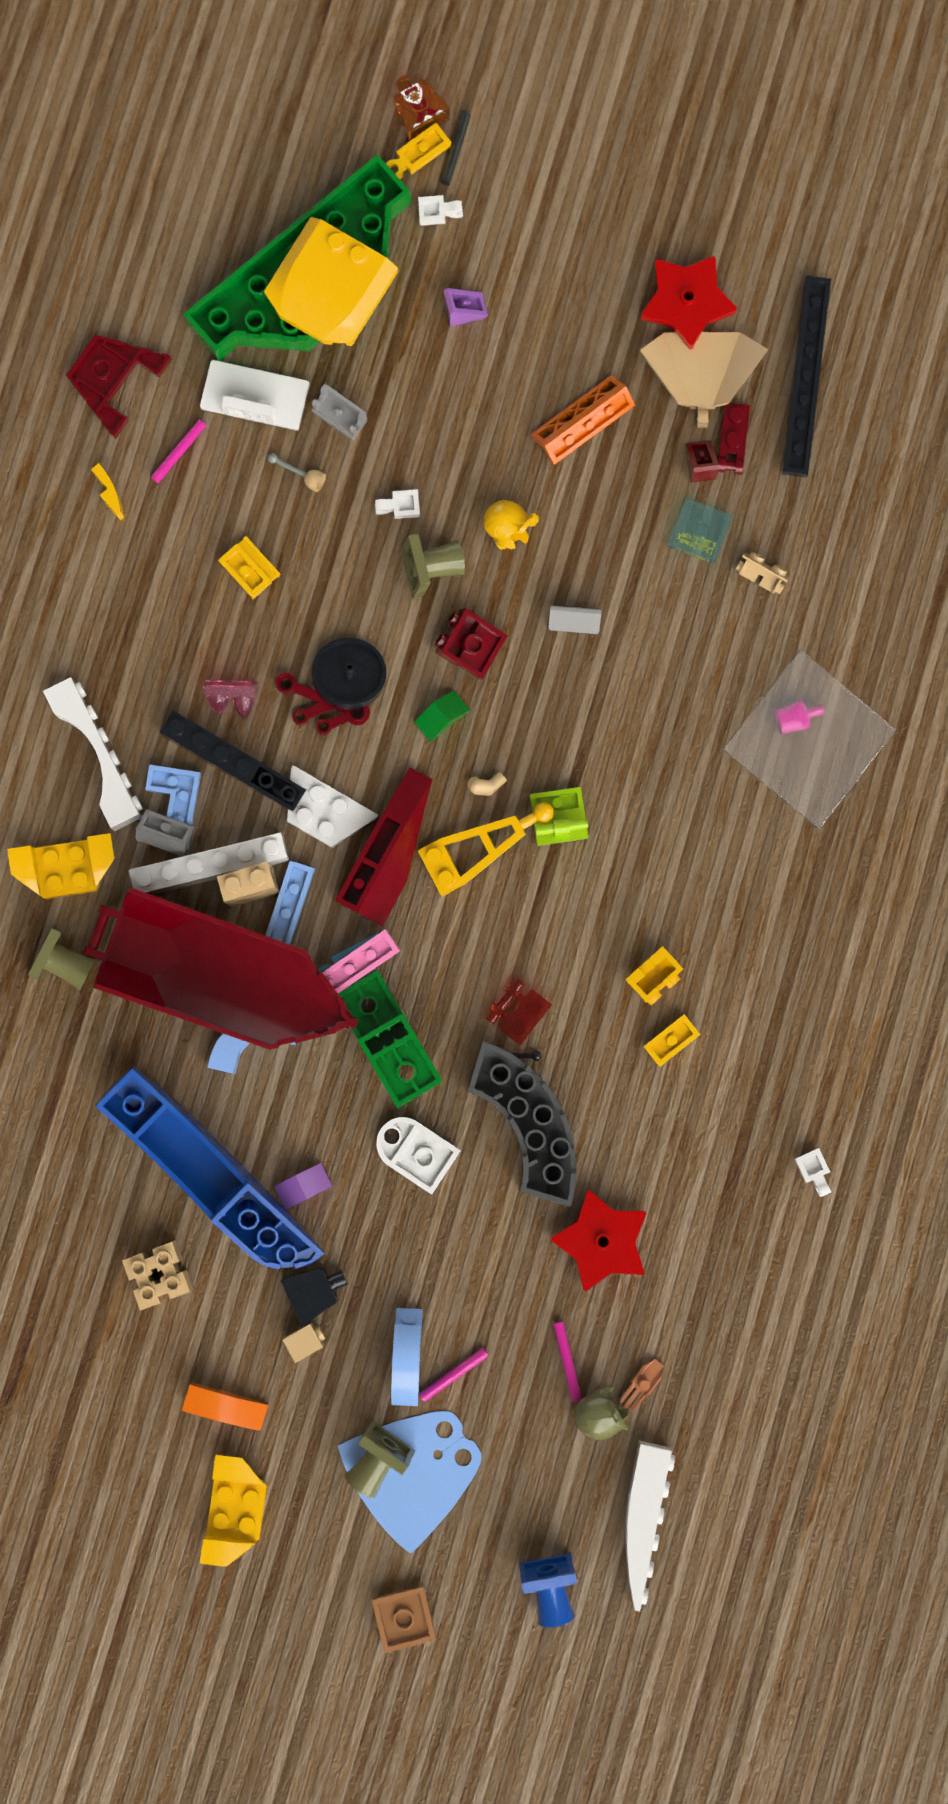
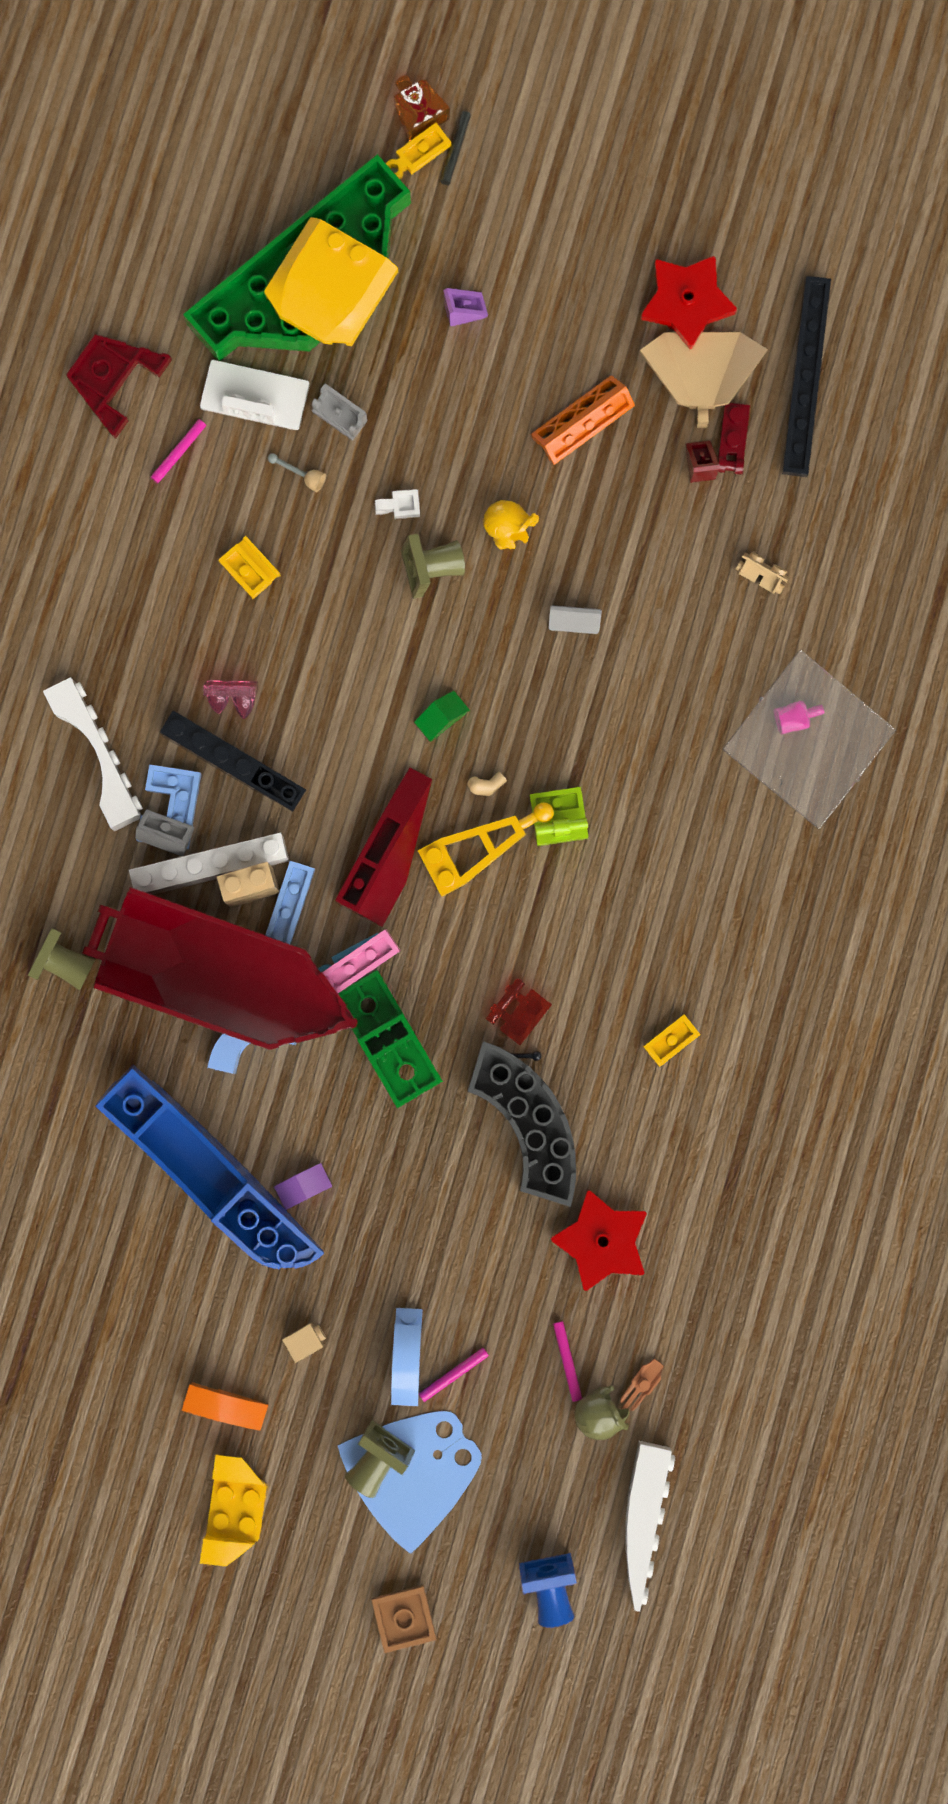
(63, 867): yellow piece -> none
(110, 495): yellow slope -> none
(150, 1290): tan brick -> none
(312, 1292): black torso -> none
(322, 707): dark red plant -> none
(326, 812): white wing -> none
(348, 673): black piece -> none
(418, 1153): white plate -> none
(434, 209): white plate -> none
(470, 642): dark red plate -> none
(655, 974): yellow cylinder -> none
(700, 531): clear light blue tile -> none
(813, 1167): white plate -> none

